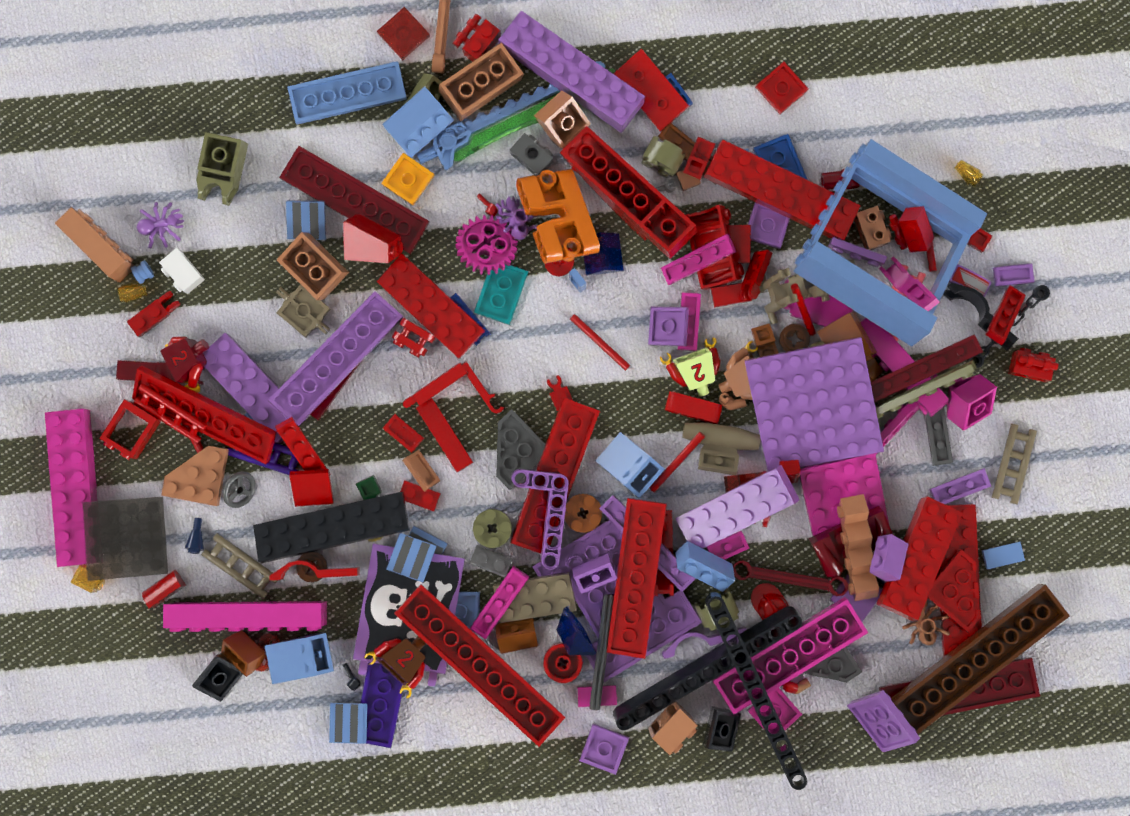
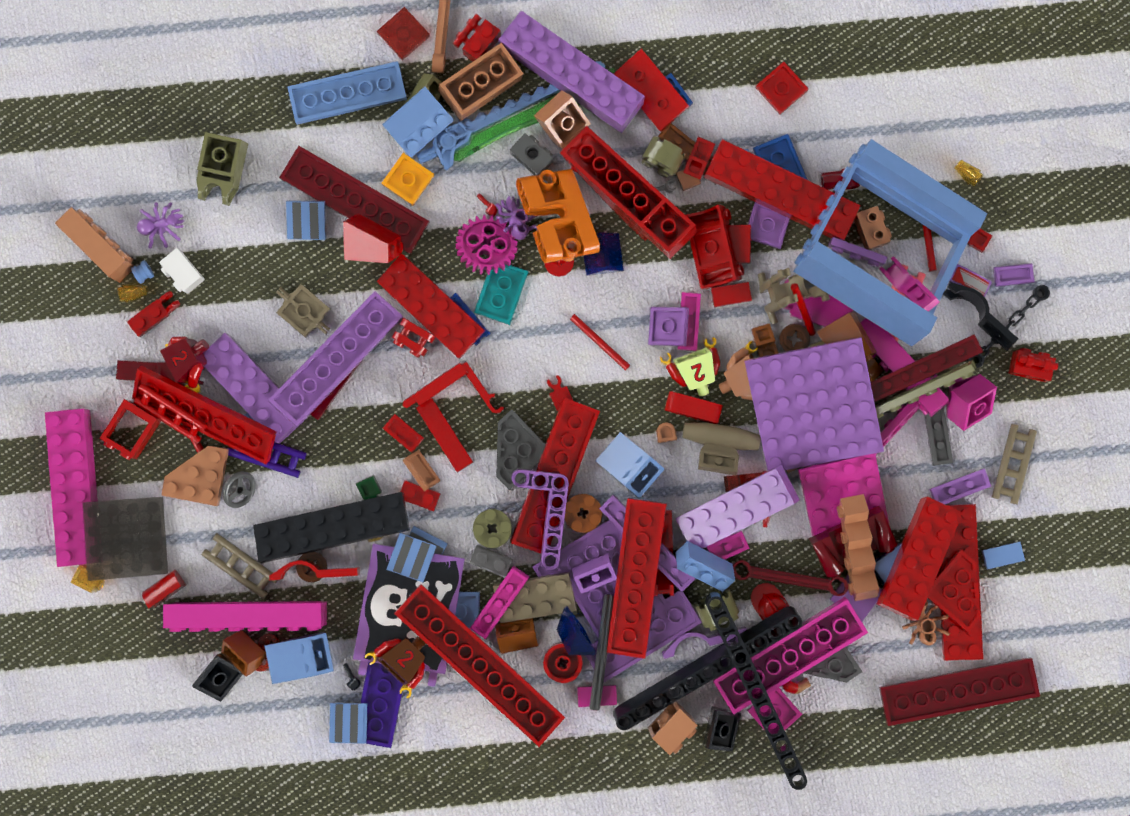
(195, 541): dark blue cone -> none
(299, 445): red plate -> none
(311, 487): red tile -> none
(312, 266): nougat brick -> none
(577, 280): medium blue tile -> none
(604, 748): medium lavender tile -> none
(666, 432): none -> nougat tile
(677, 461): red bar -> none
(698, 259): dark pink tile -> none
(731, 404): nougat arm -> none
(755, 275): red hinge -> none
(792, 469): red slope -> none
(883, 721): medium lavender plate -> none
(888, 558): medium lavender brick -> none
(912, 229): red brick -> none
(980, 657): reddish brown brick -> none
(1005, 315): red tile -> none

